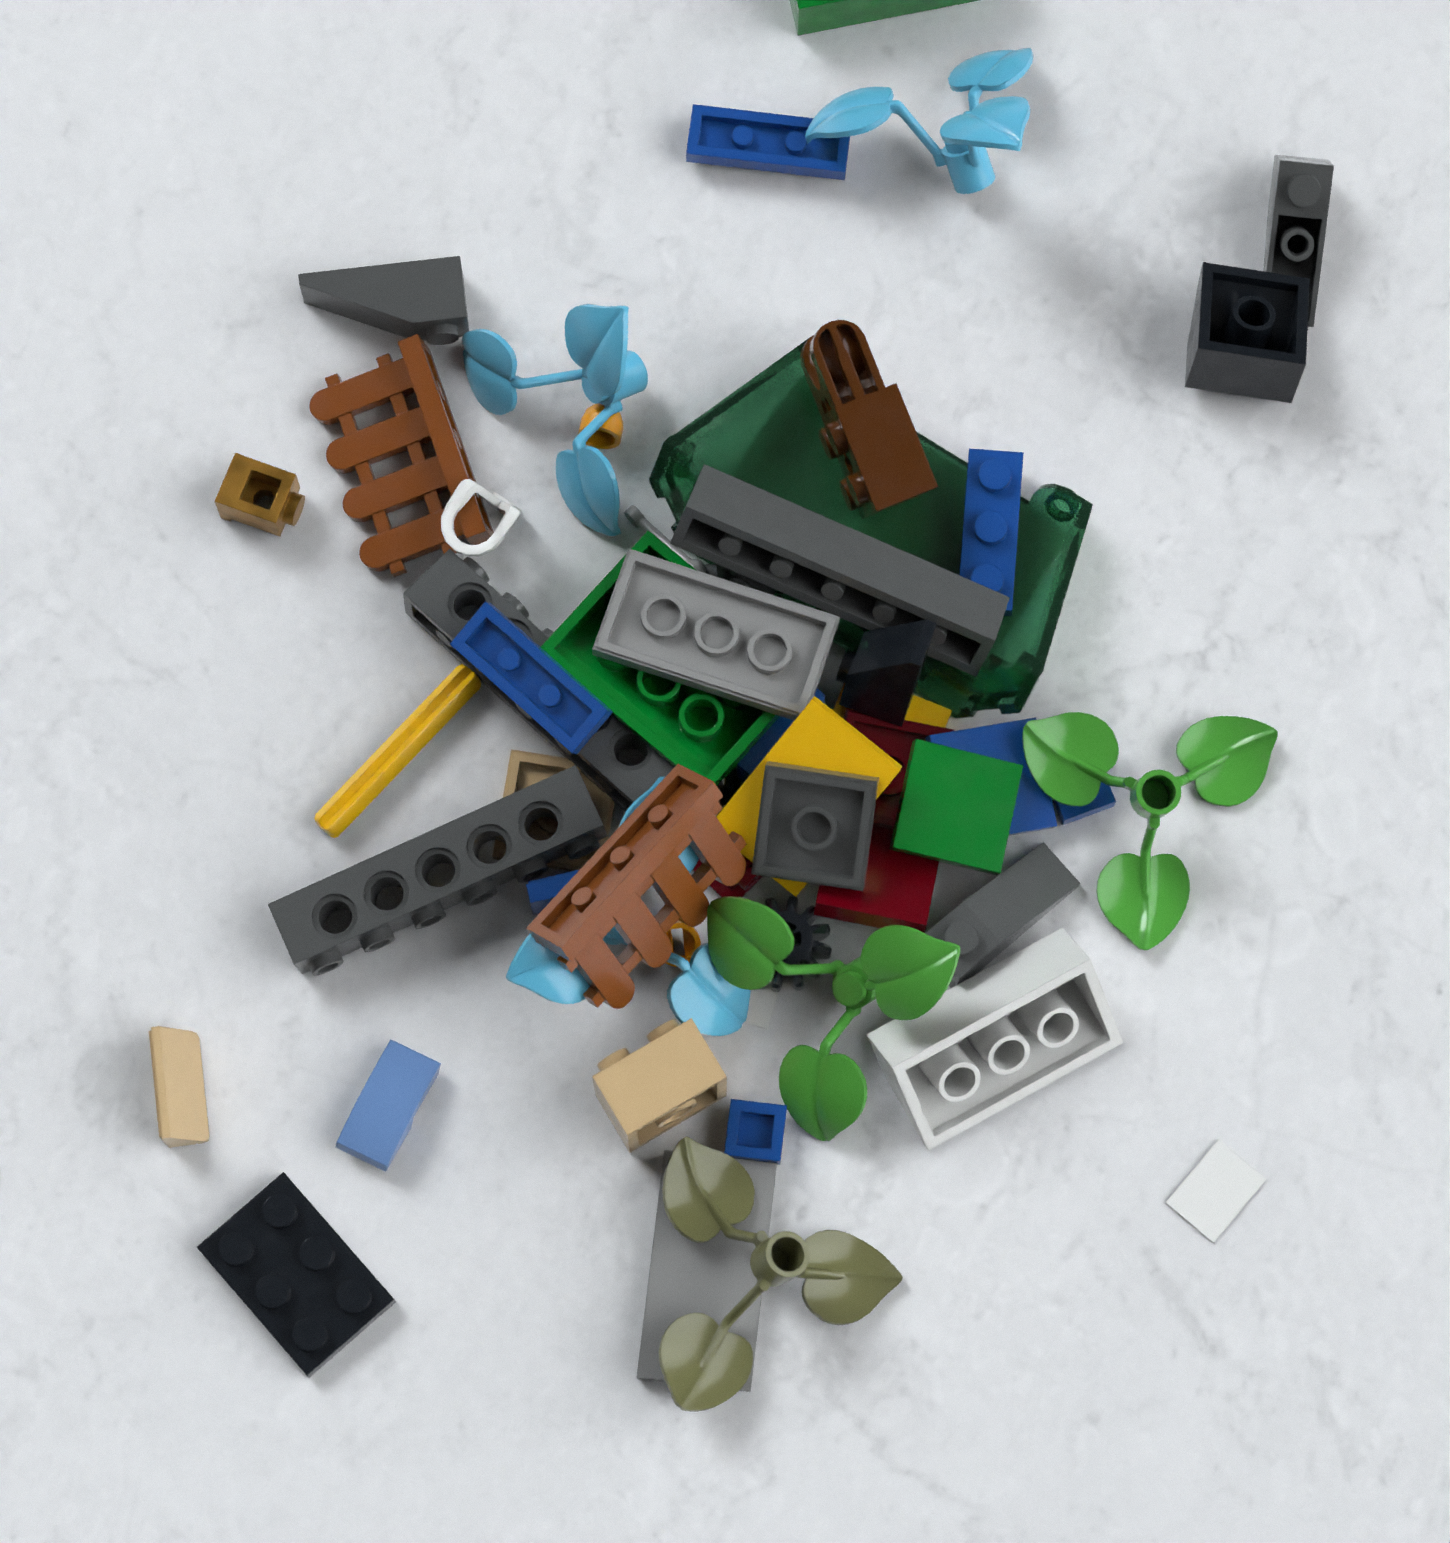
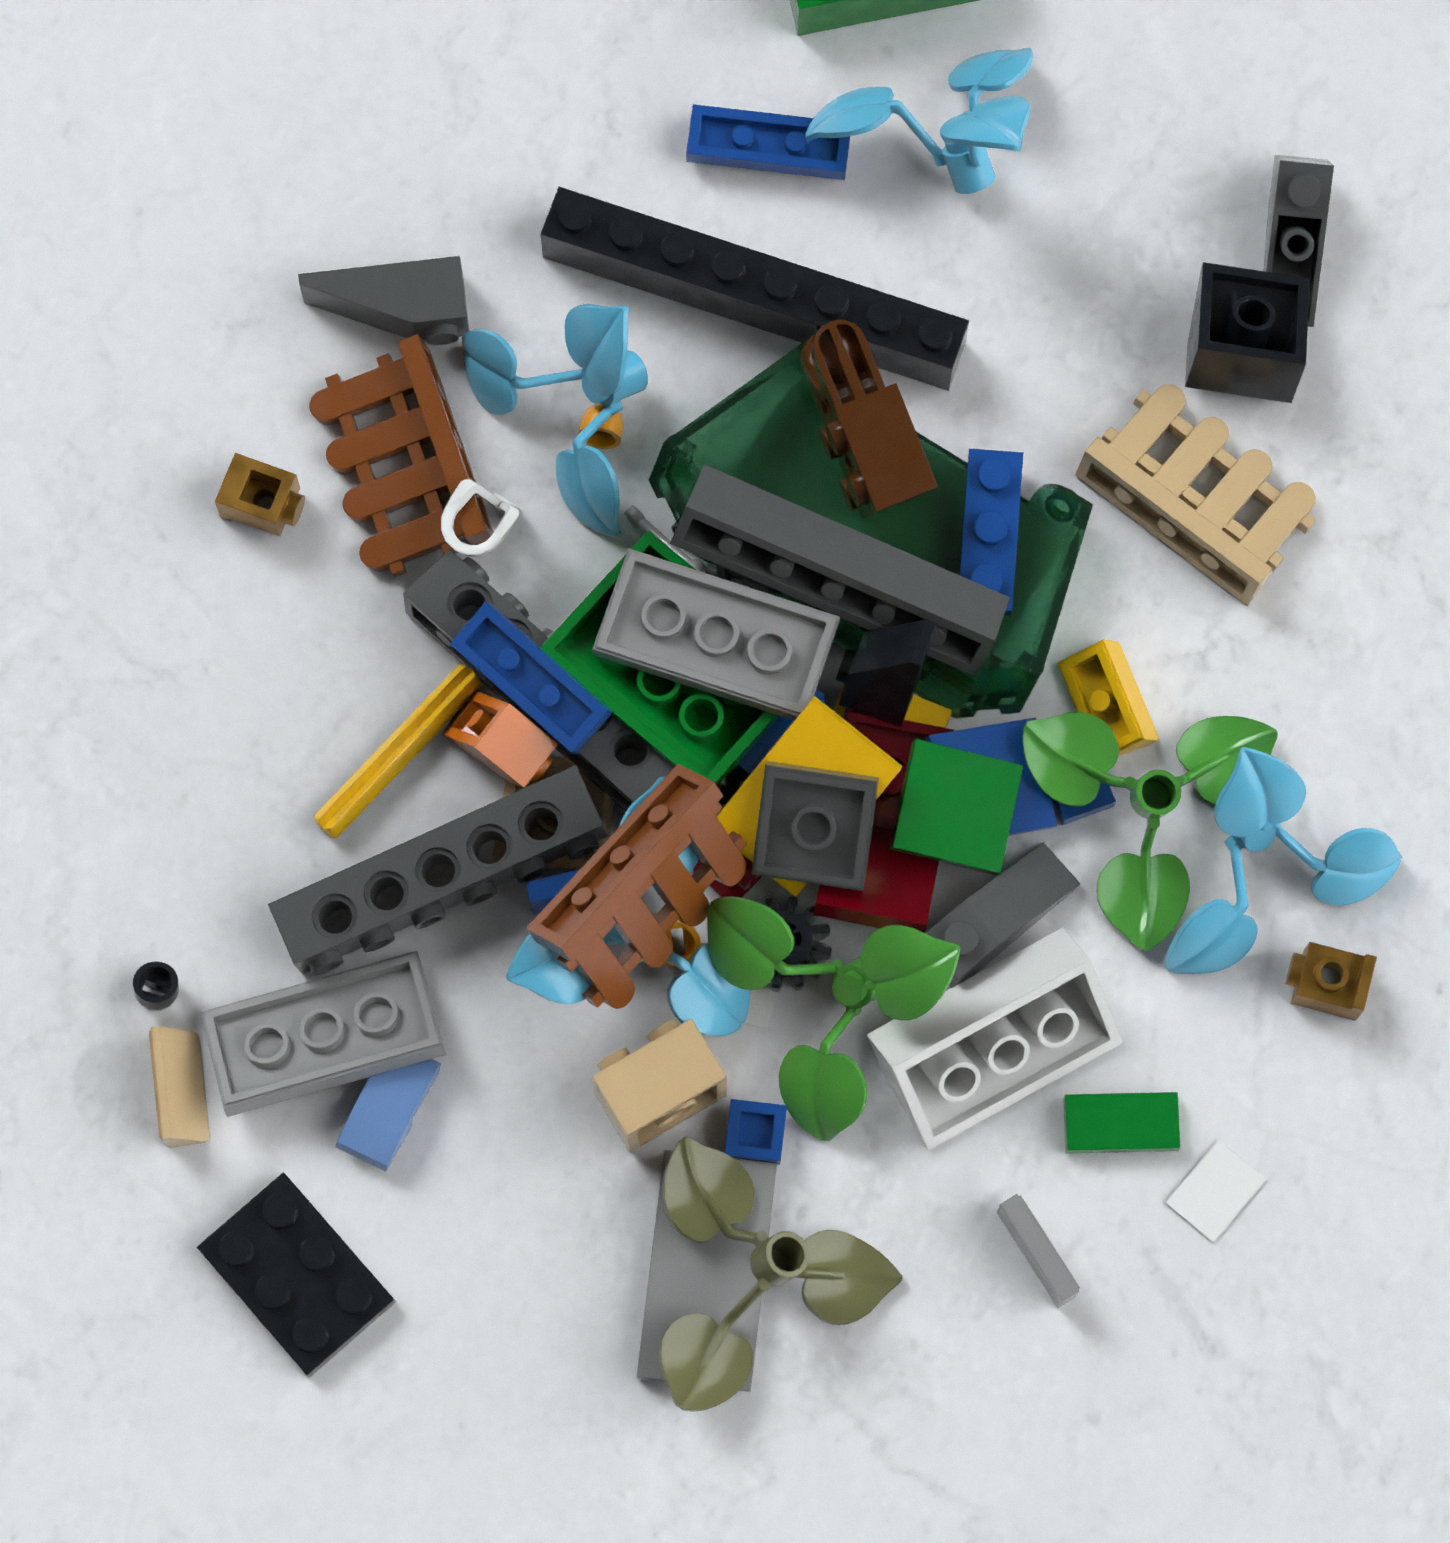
(157, 977): none -> black hinge
(322, 1033): none -> light grey tile
(501, 739): none -> orange slope
(748, 285): none -> black brick
(1038, 1250): none -> light grey tile
(1106, 688): none -> yellow slope
(1121, 1122): none -> green tile
(1180, 516): none -> tan fence
(1250, 810): none -> medium azure plant
(1342, 999): none -> pearl gold brick

